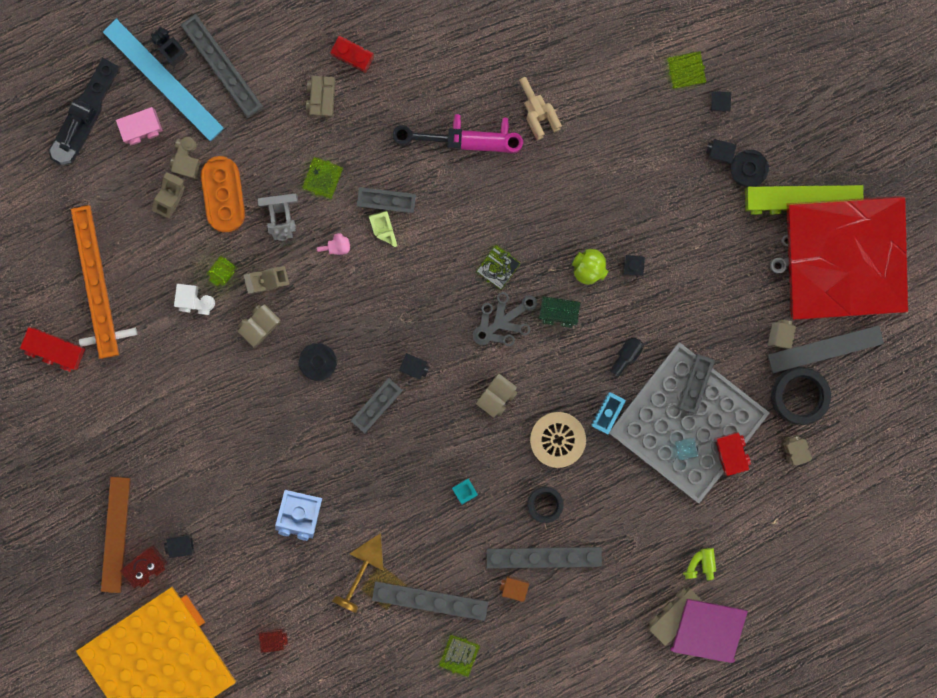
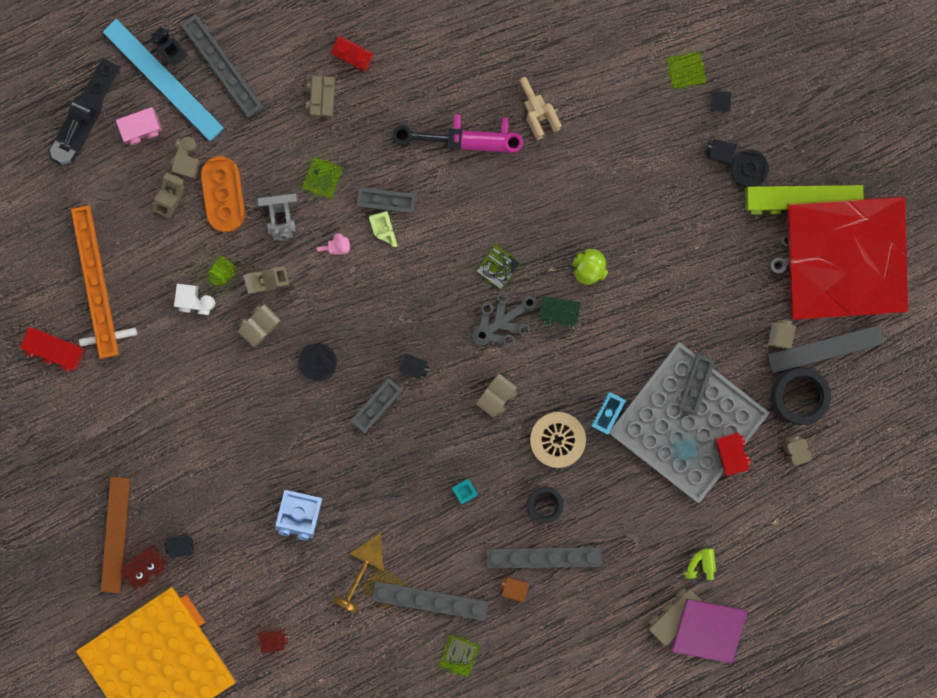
(628, 354): black arm -> none
(633, 265): black brick -> none

